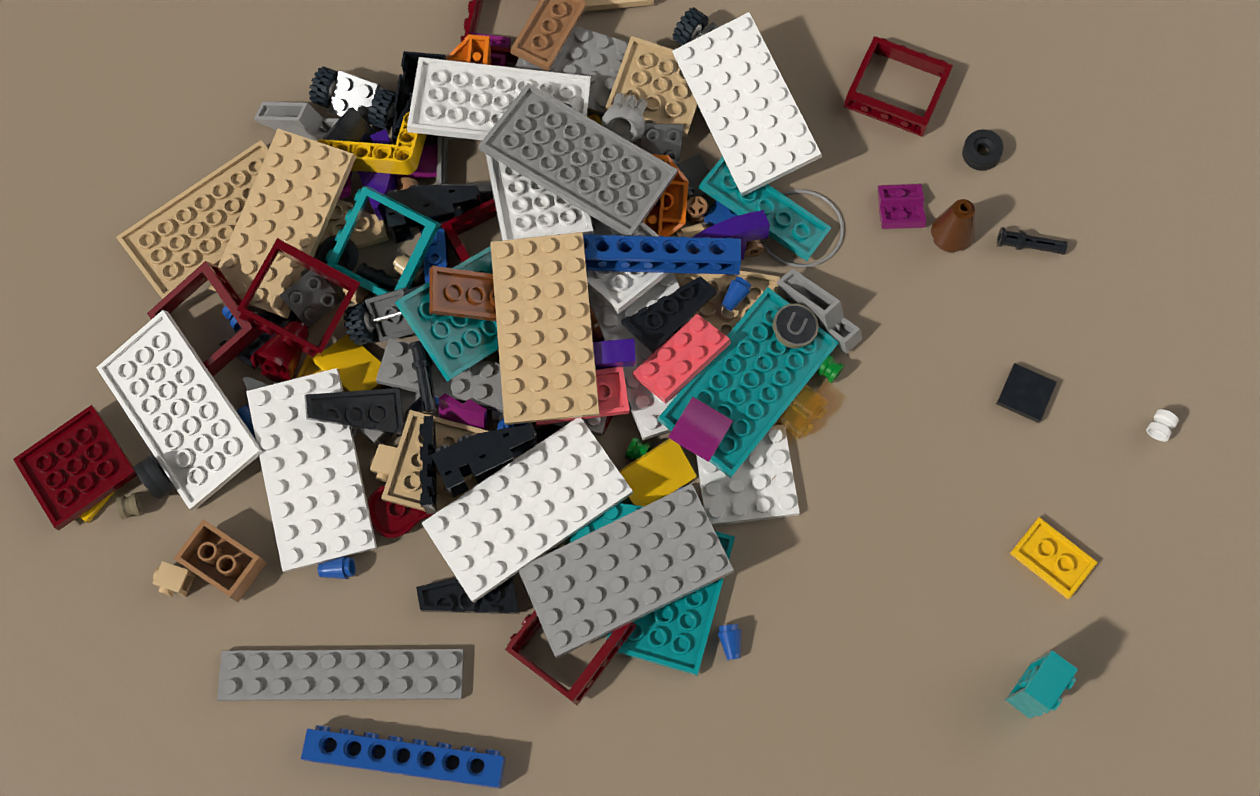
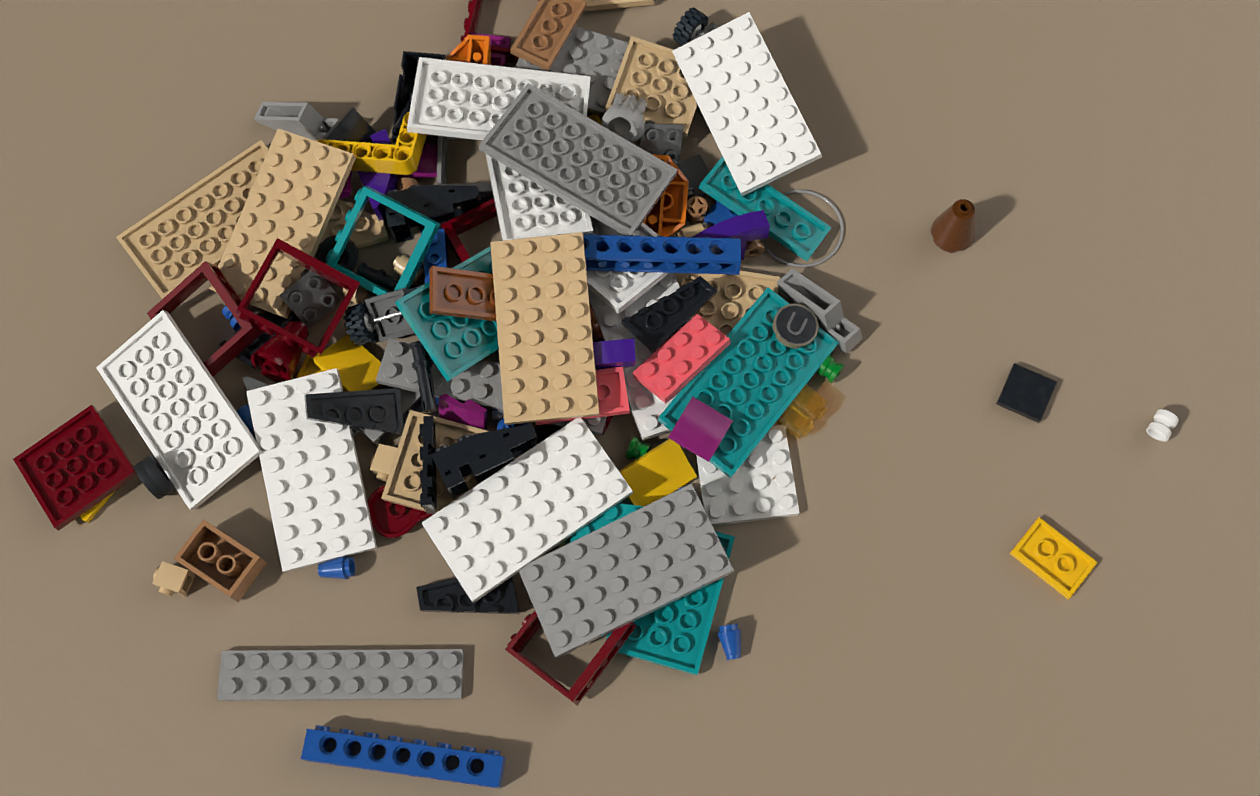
(129, 505): dark tan wheel -> none
(344, 90): plate -> none
(736, 293): blue cone -> none
(886, 112): dark red window -> none
(901, 206): magenta slope -> none
(982, 161): black tyre -> none
(1021, 240): black pin -> none
(1042, 685): teal brick -> none

